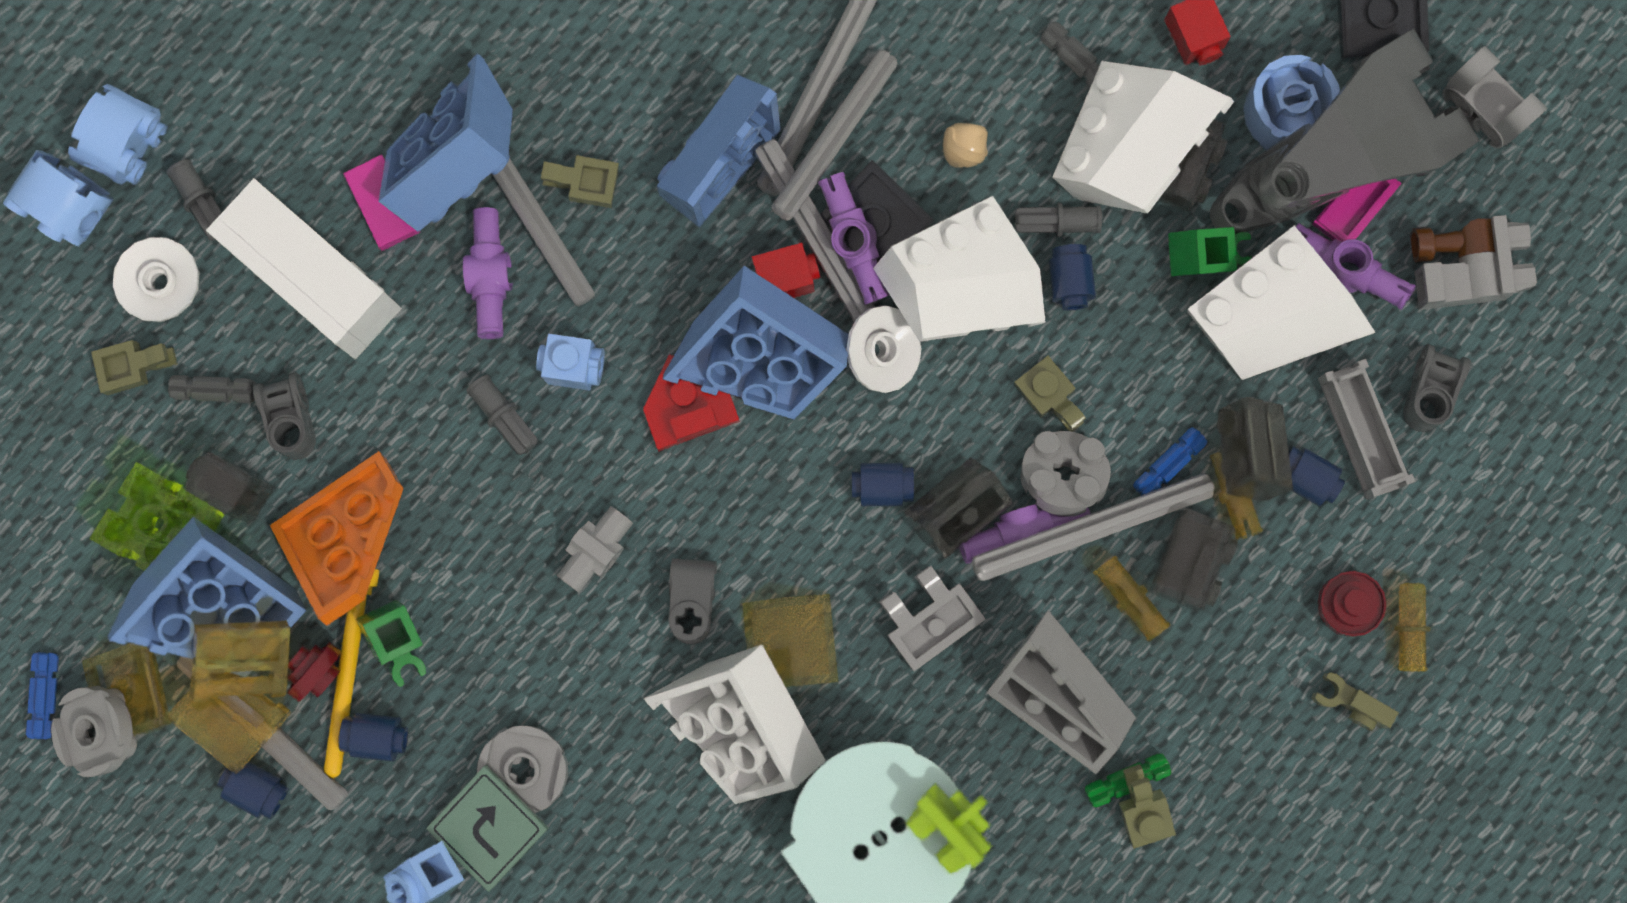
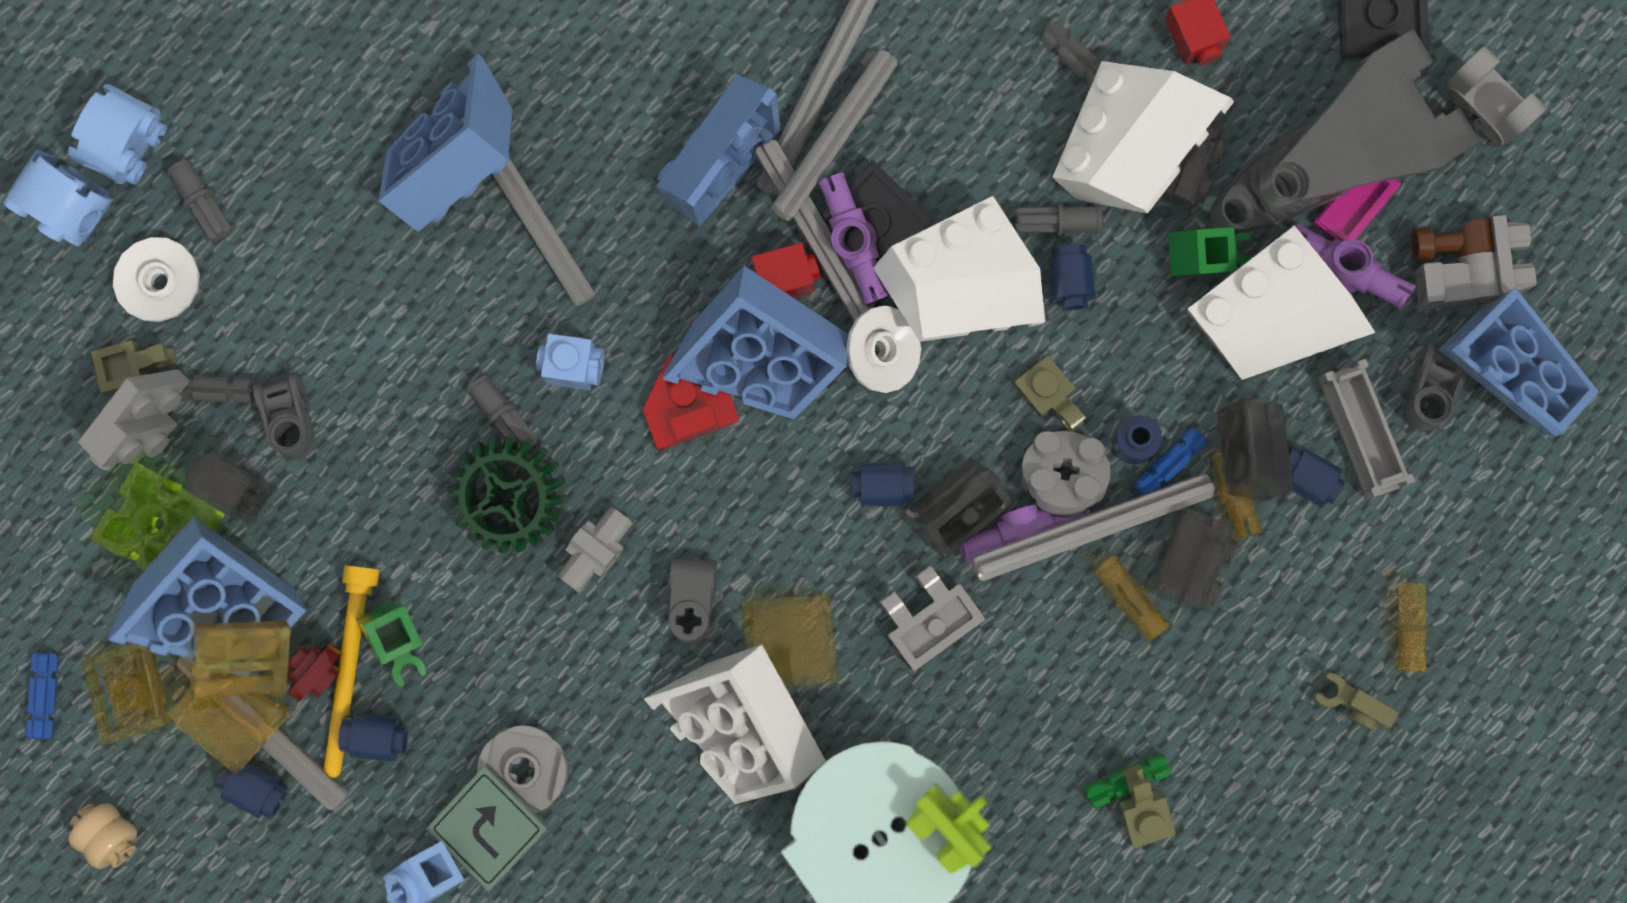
(102, 835): none -> tan piece
(112, 725): light grey plate -> none
(135, 420): none -> light grey plate
(304, 269): white piece -> none
(340, 536): orange plate -> none
(365, 185): dark pink tile -> none
(486, 273): medium lavender pin -> none
(499, 479): none -> dark green gear
(589, 181): olive plate -> none
(965, 145): tan piece -> none
(1063, 695): light grey wedge -> none
(1127, 449): none -> dark blue brick
(1288, 97): light blue brick -> none
(1352, 604): dark red plate -> none
(1521, 364): none -> medium blue wedge

